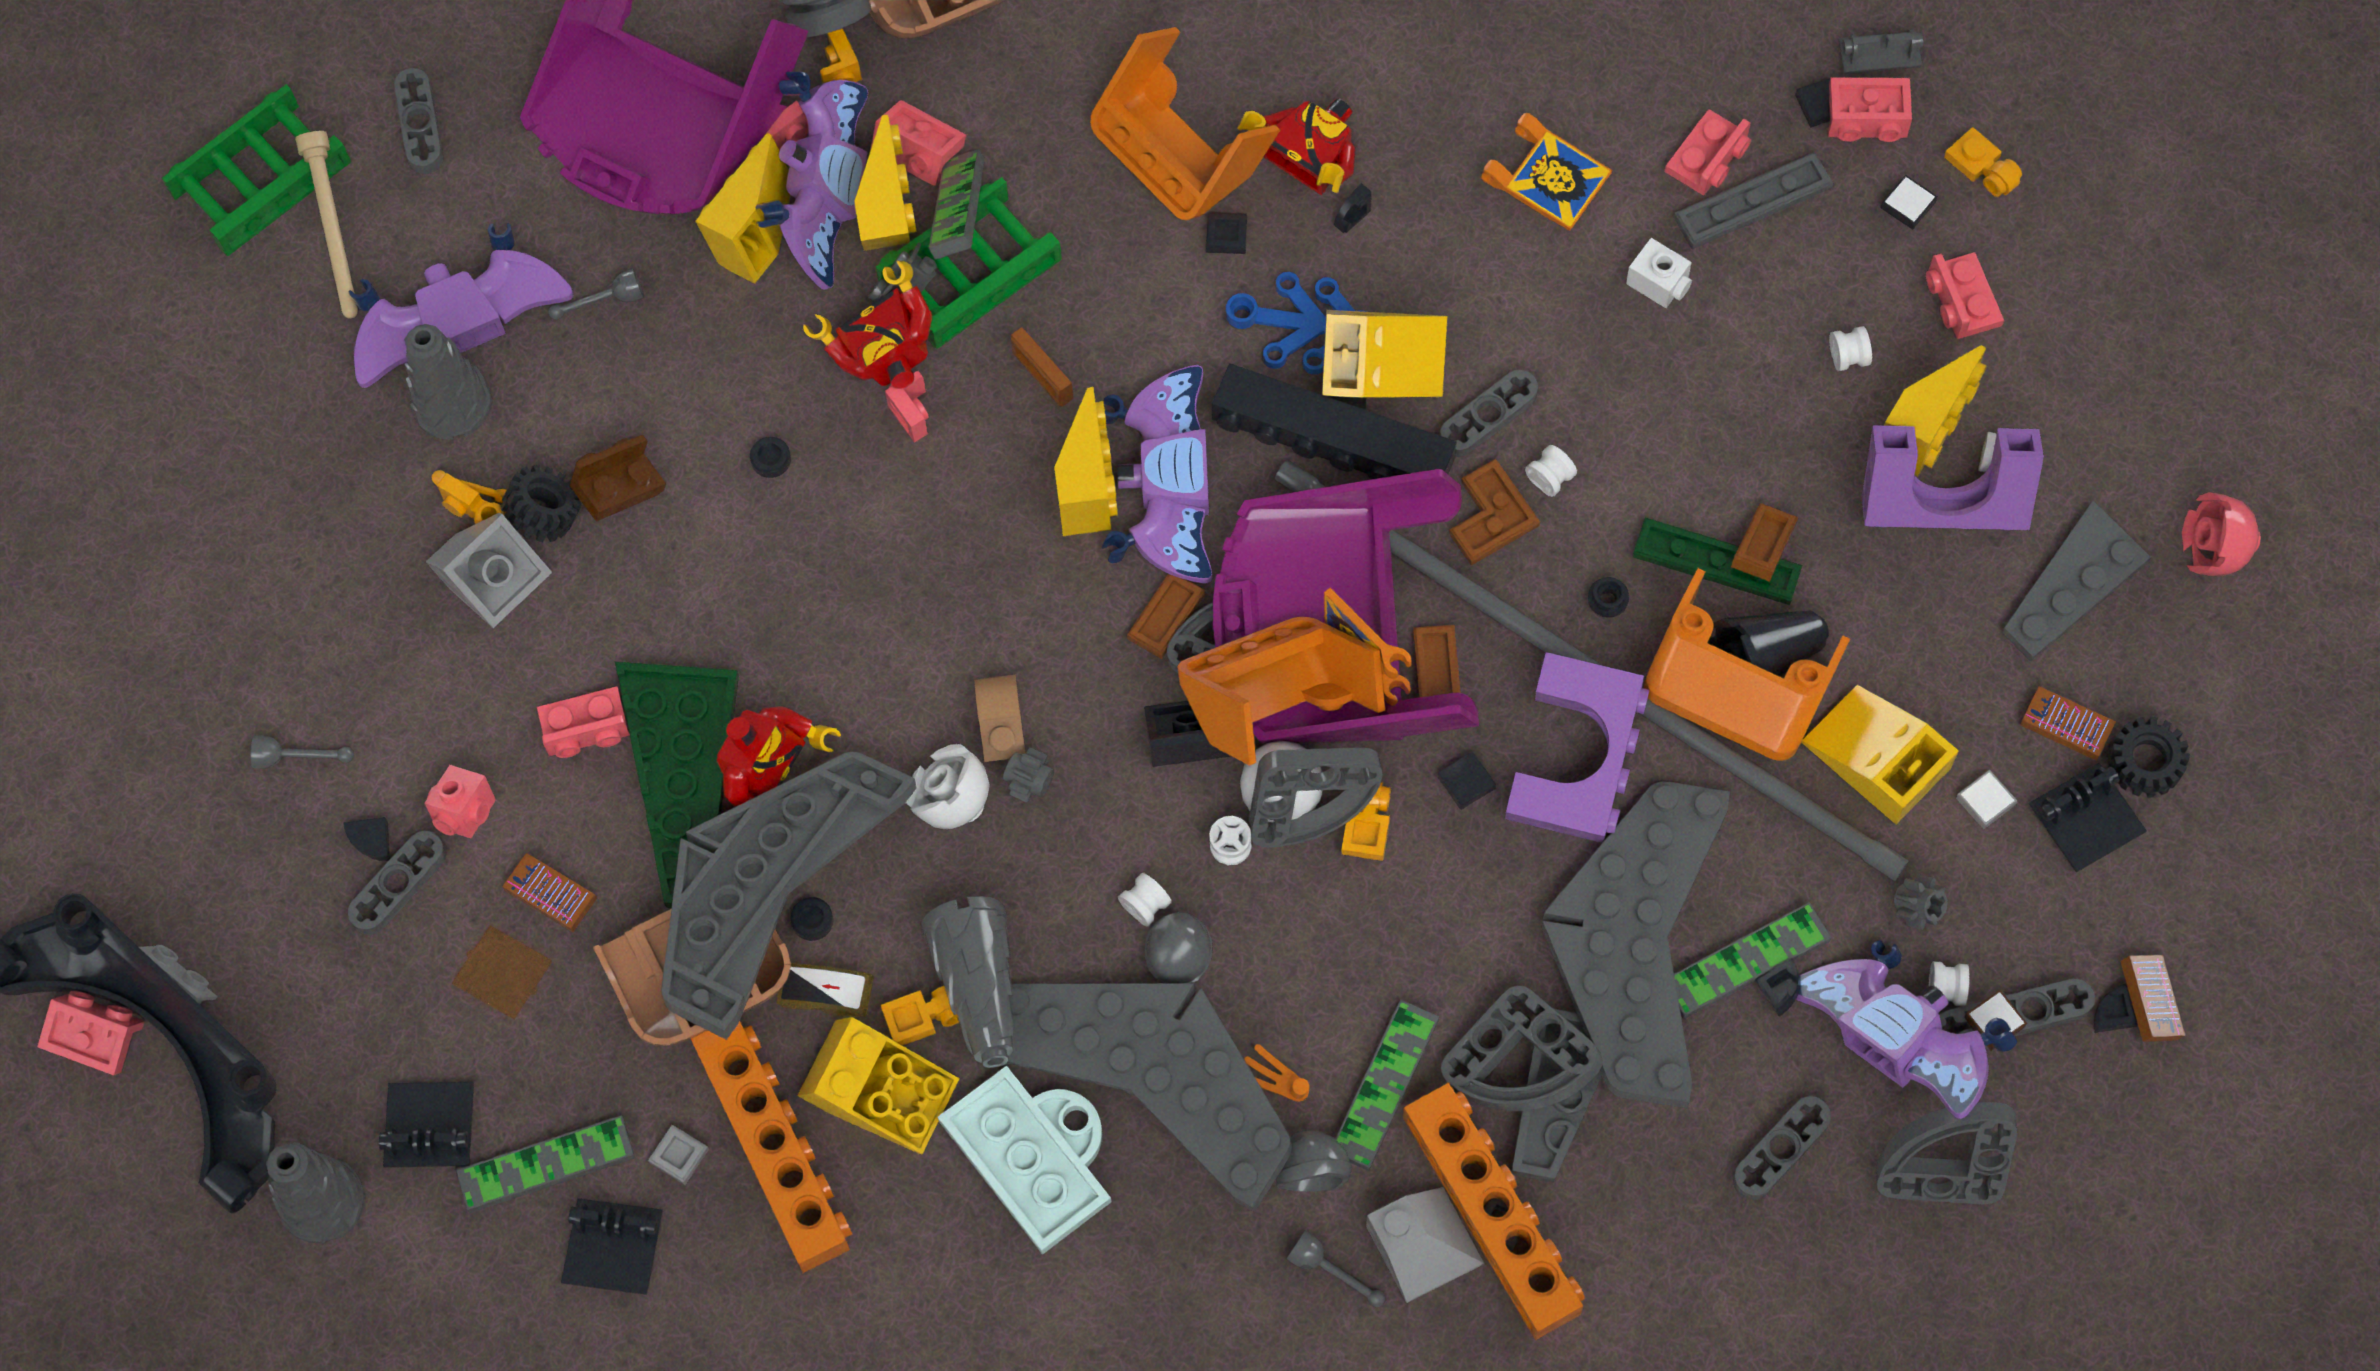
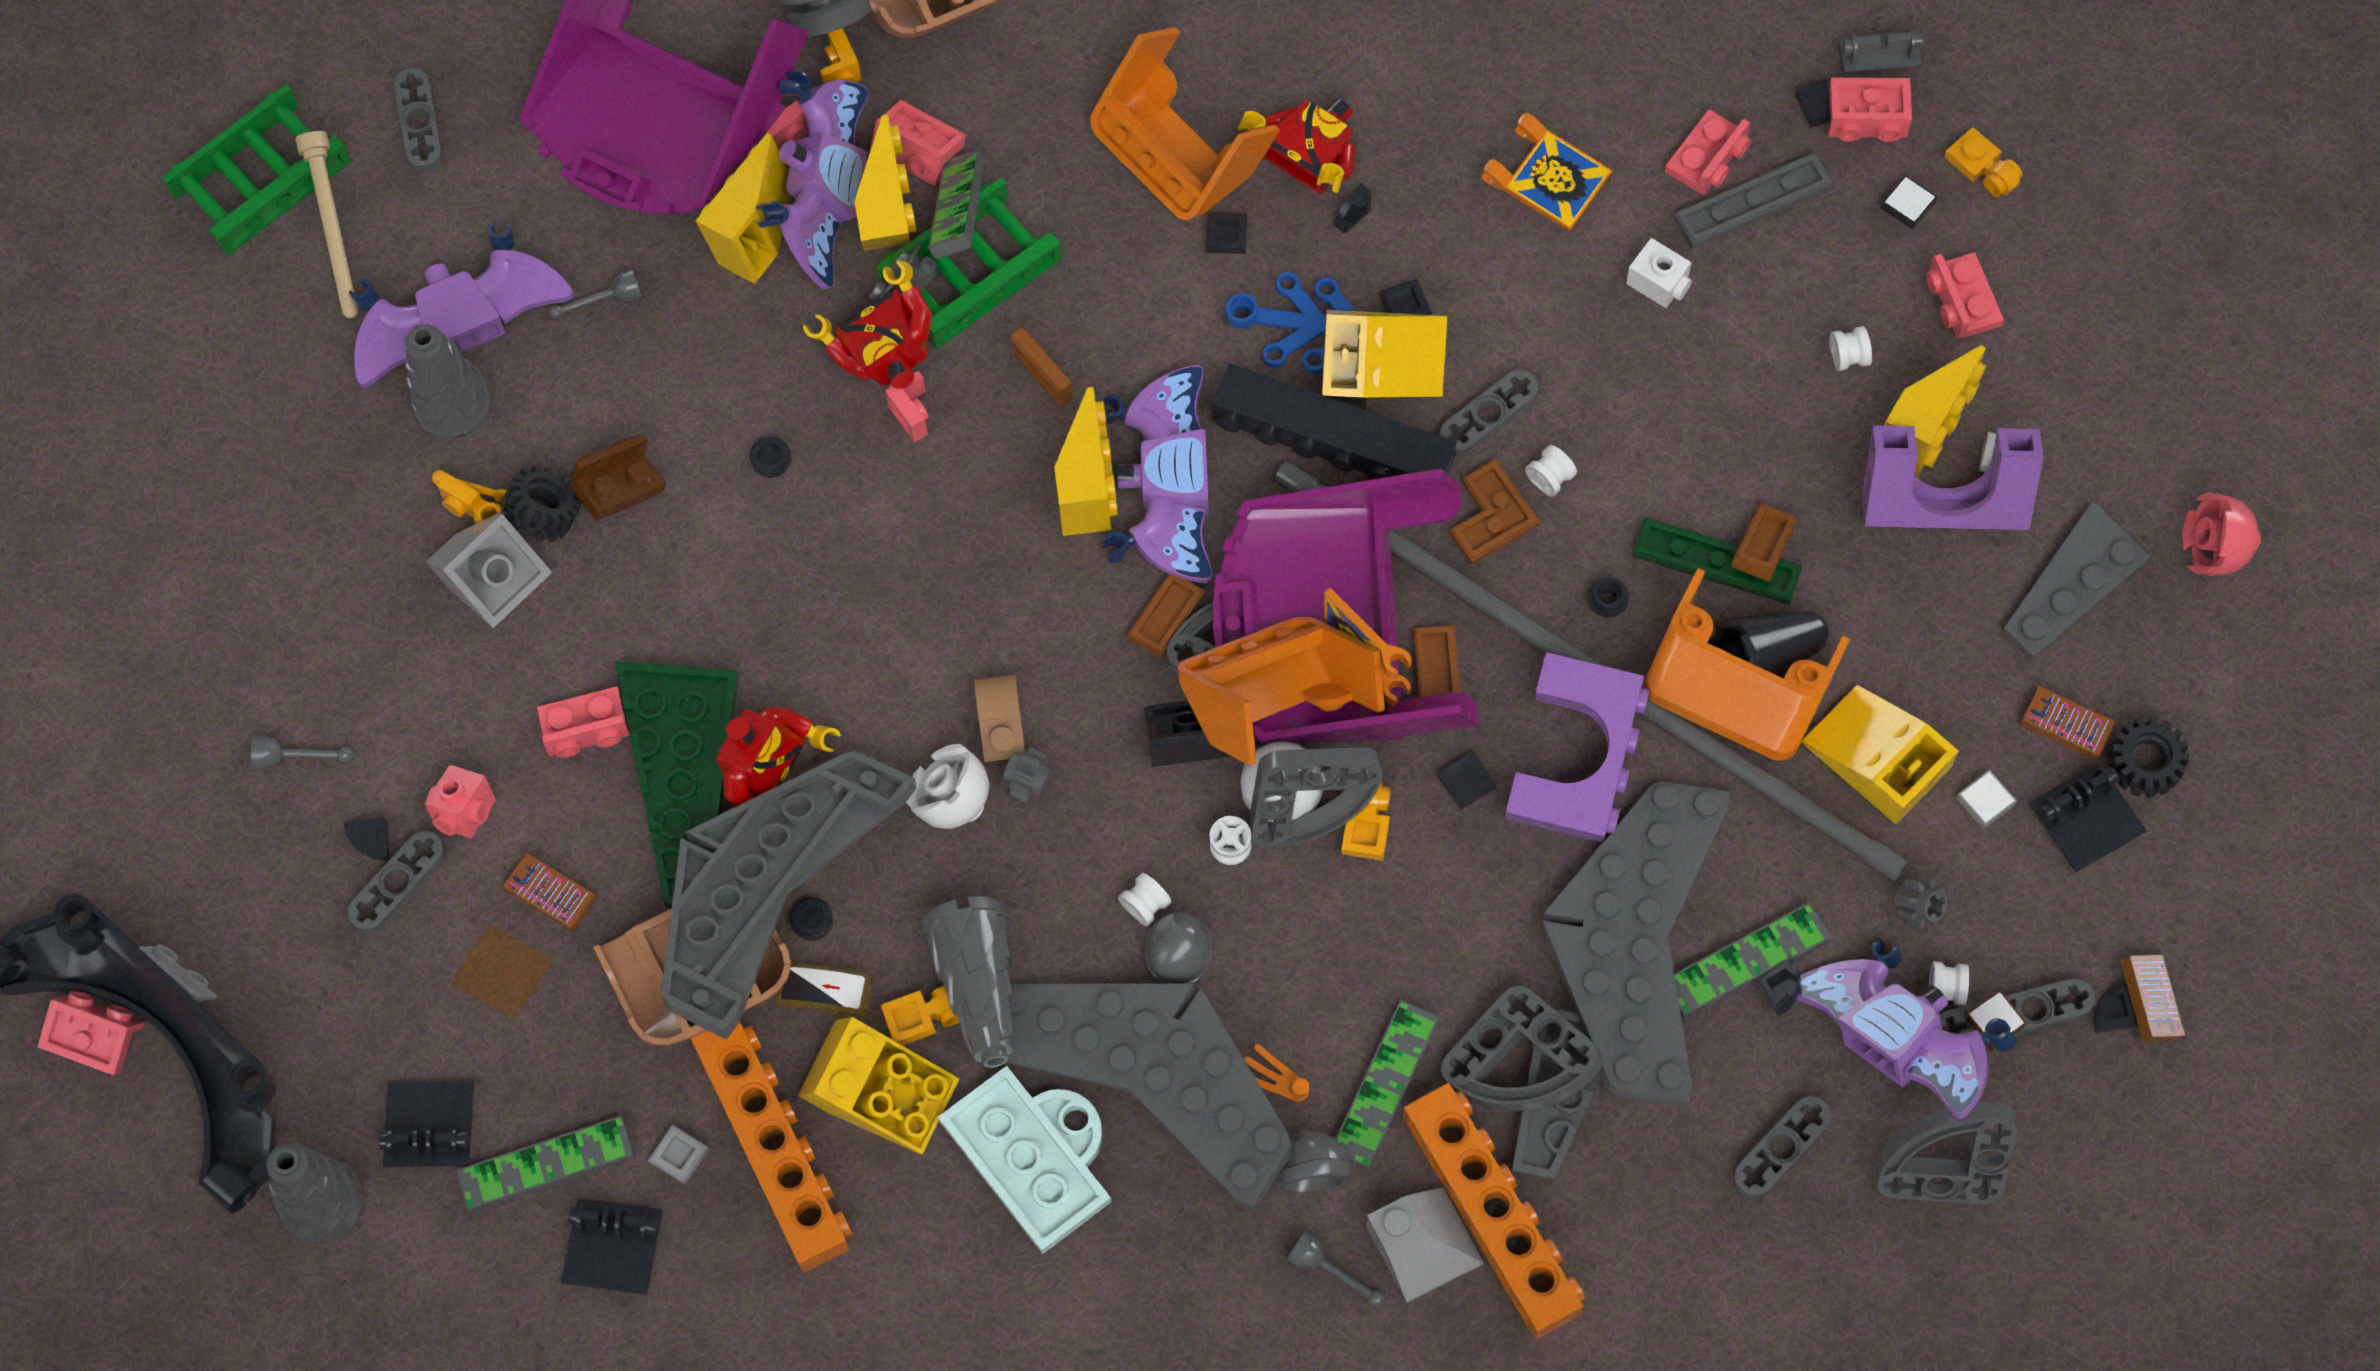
(1405, 299): none -> black tile

